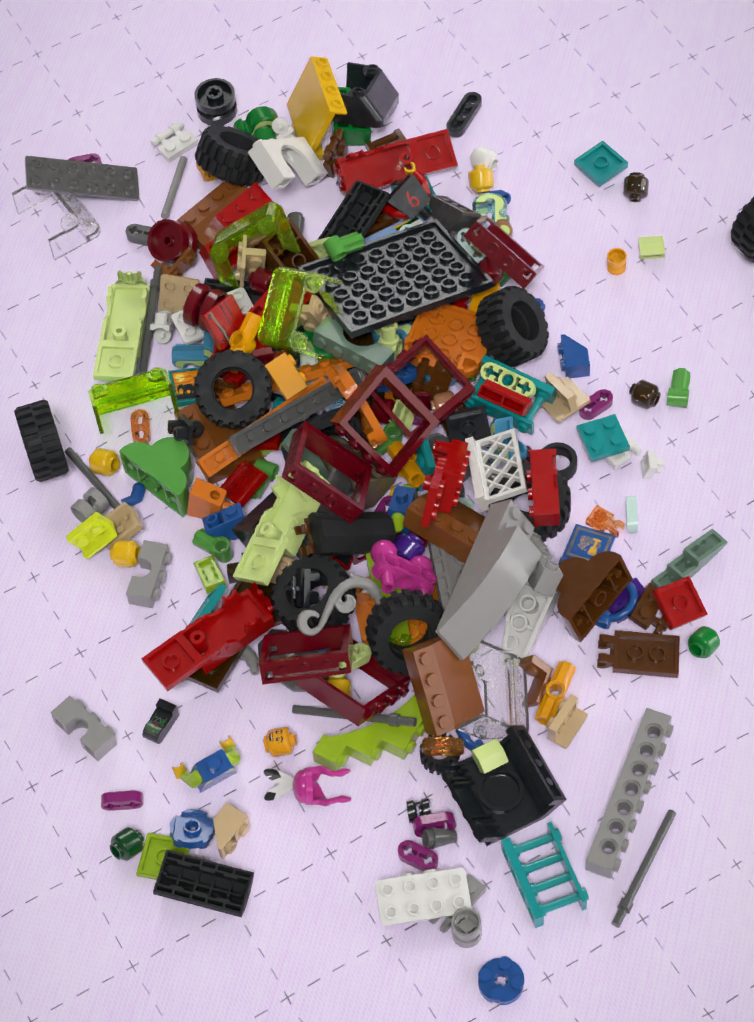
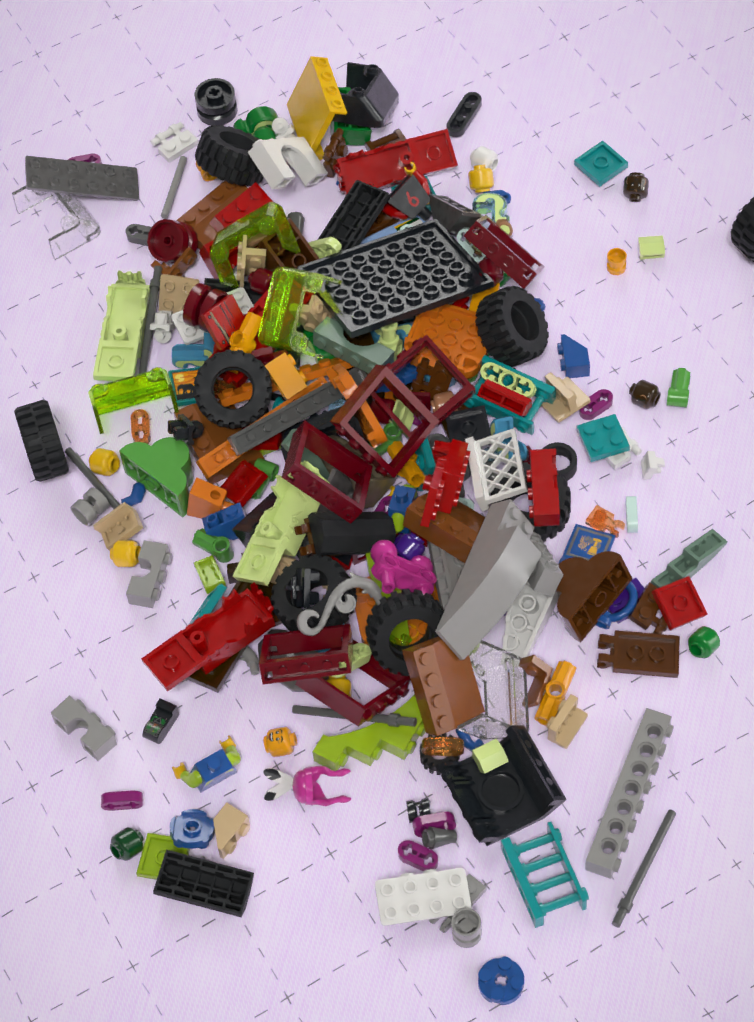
(92, 534): neon yellow bracket -> none
(339, 247): bright green piece -> none

